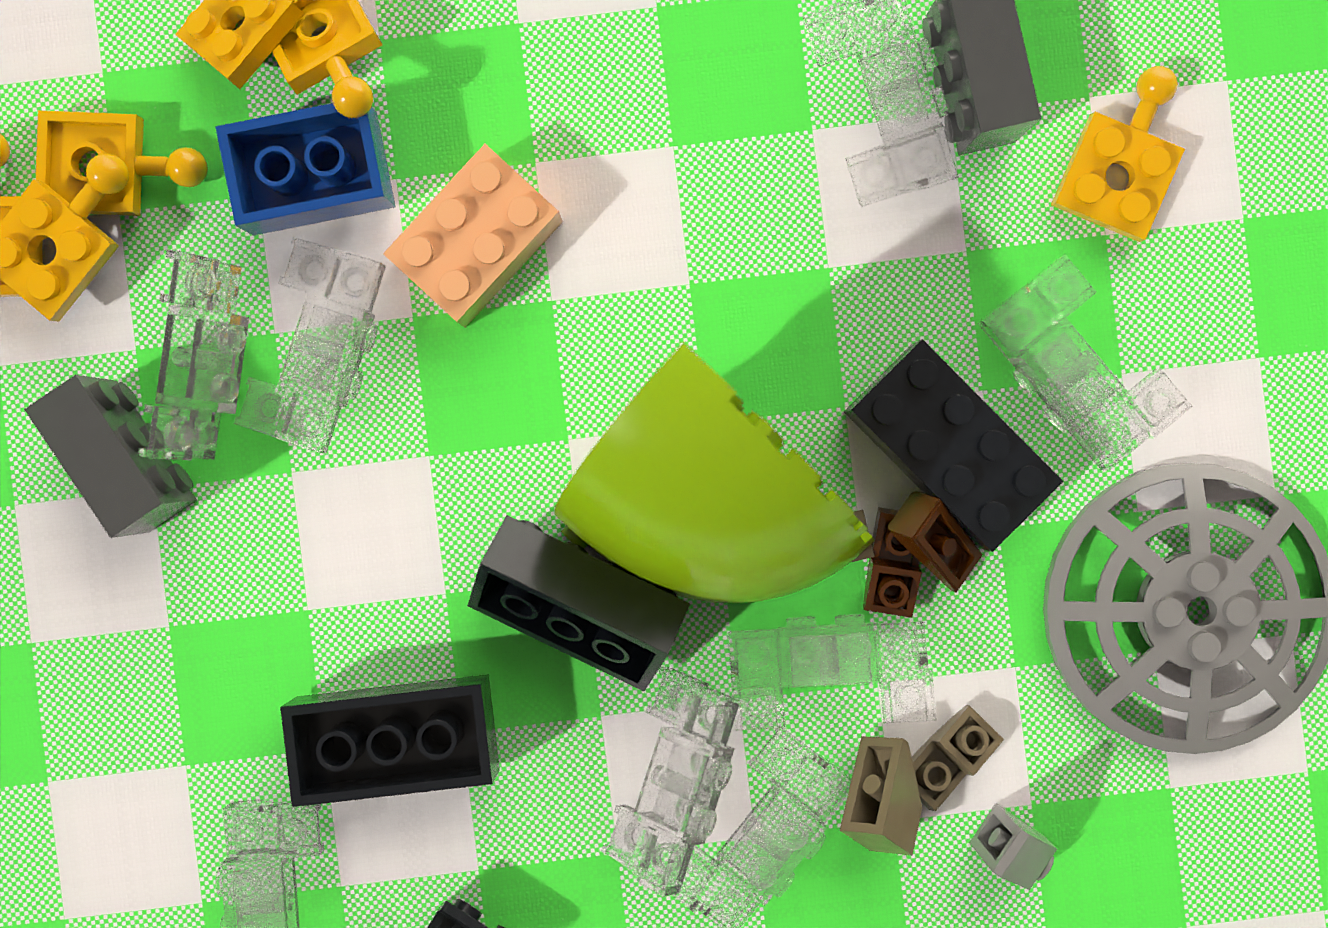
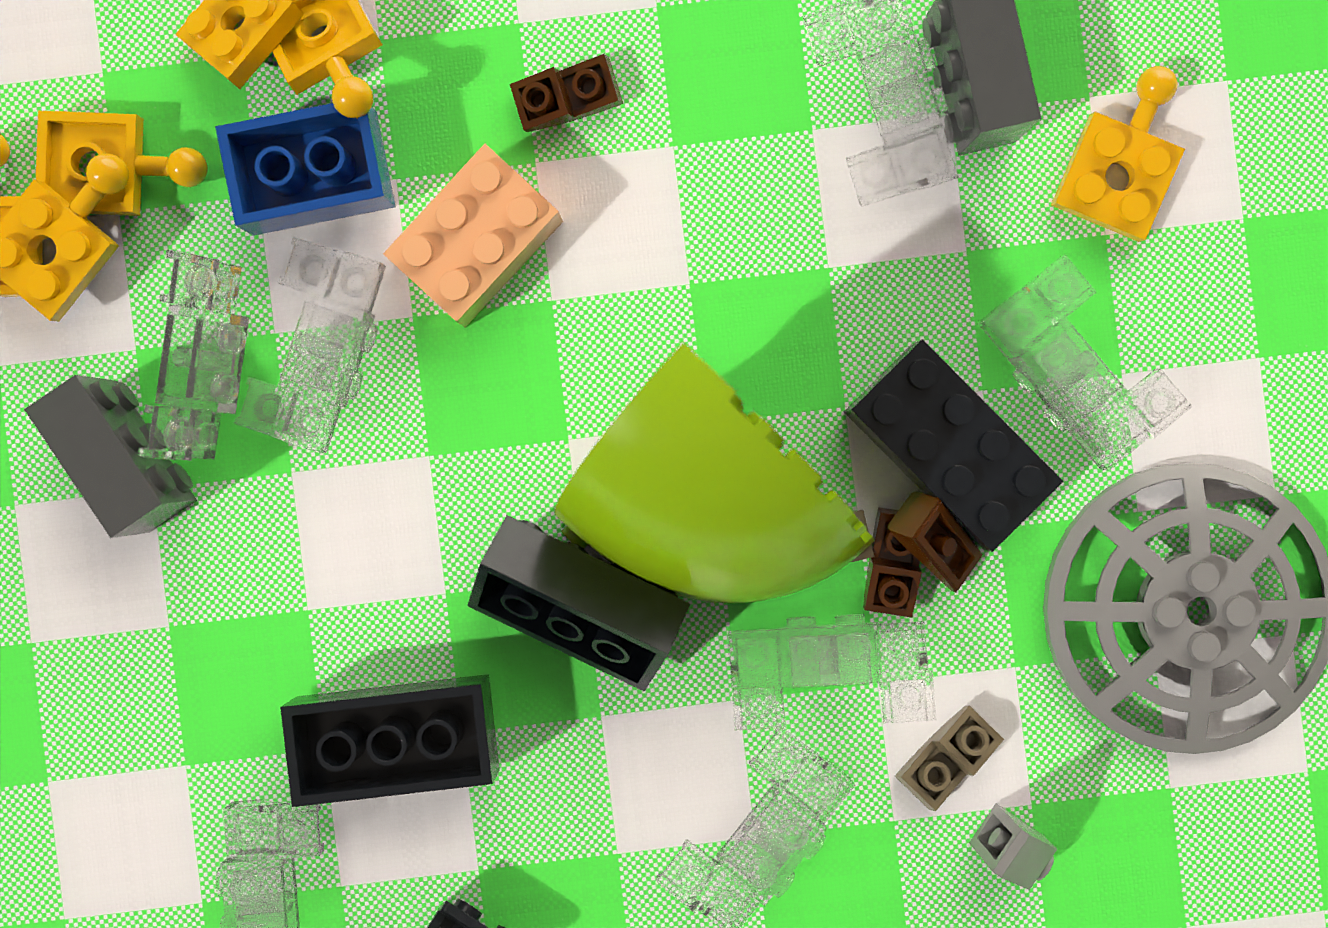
(567, 94): none -> reddish brown slope
(680, 784): clear bracket -> none
(883, 797): dark tan slope -> none

